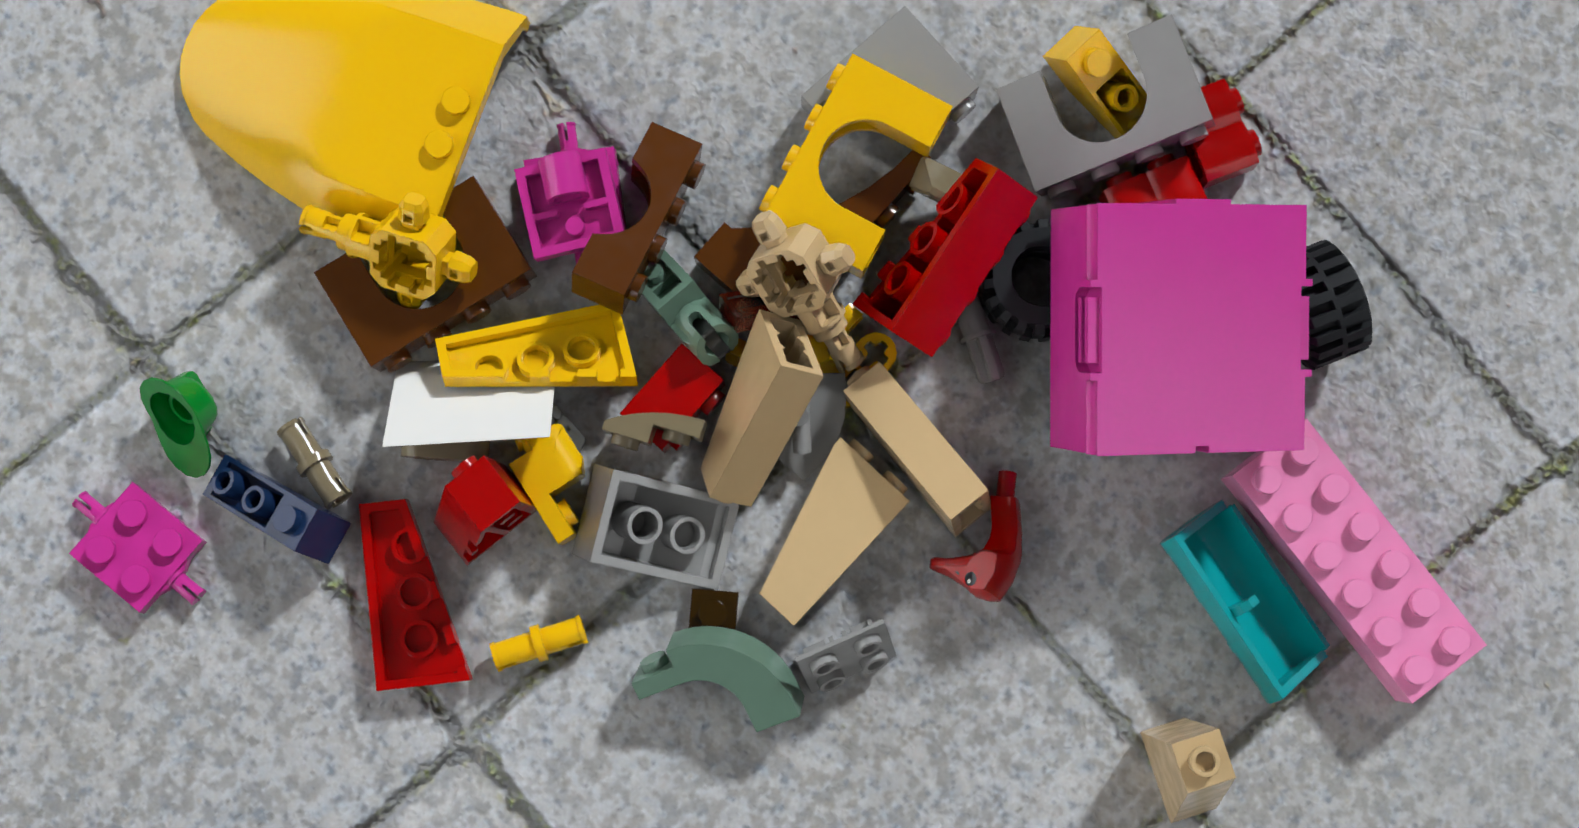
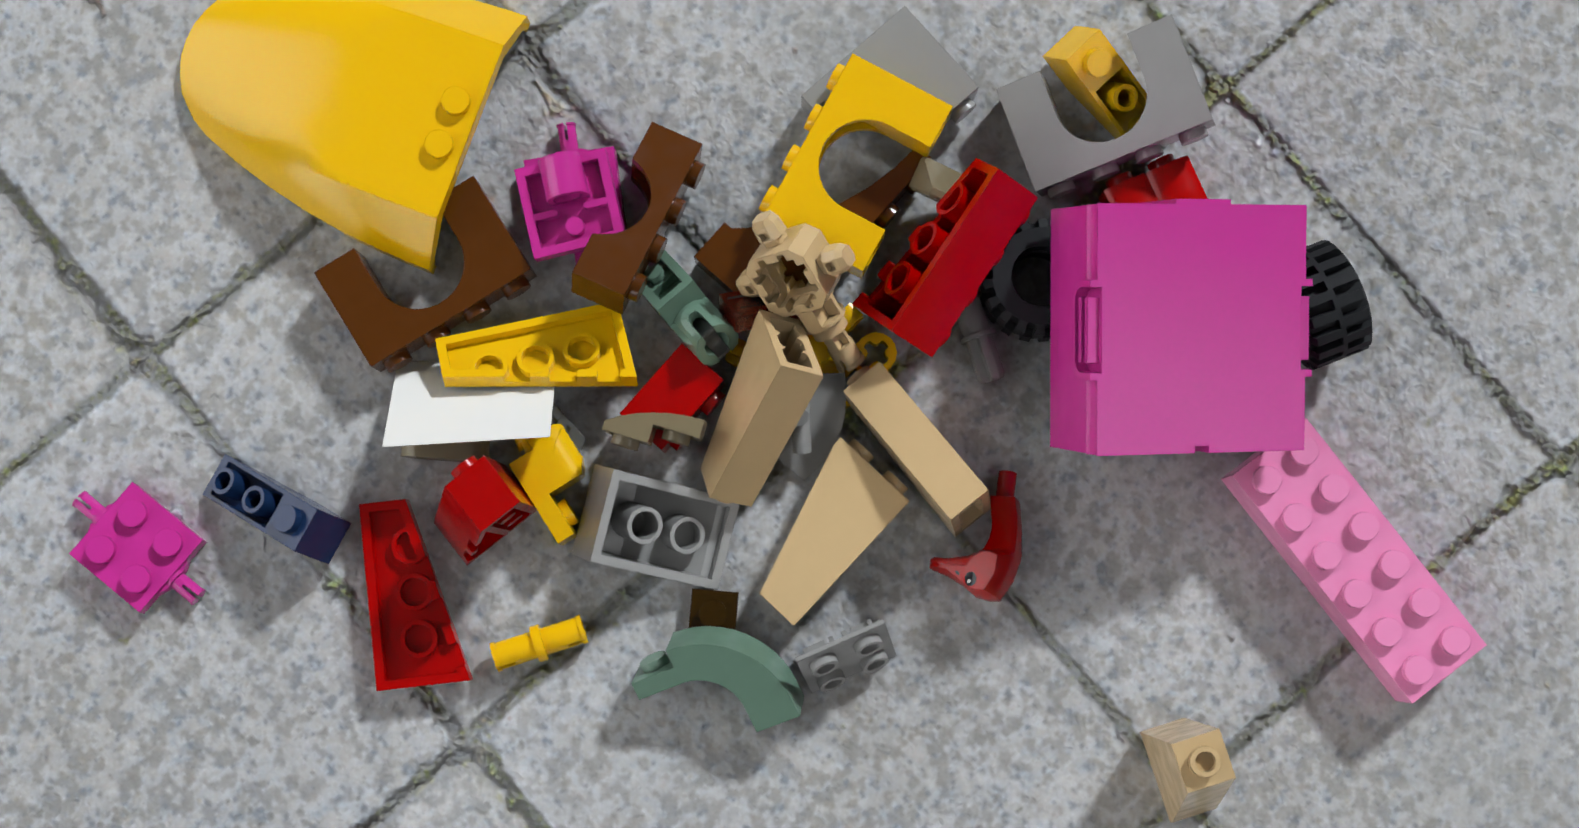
(182, 418): green piece -> none
(314, 463): dark tan pin -> none
(390, 267): yellow piece -> none
(1229, 146): red brick -> none
(1247, 599): teal container -> none

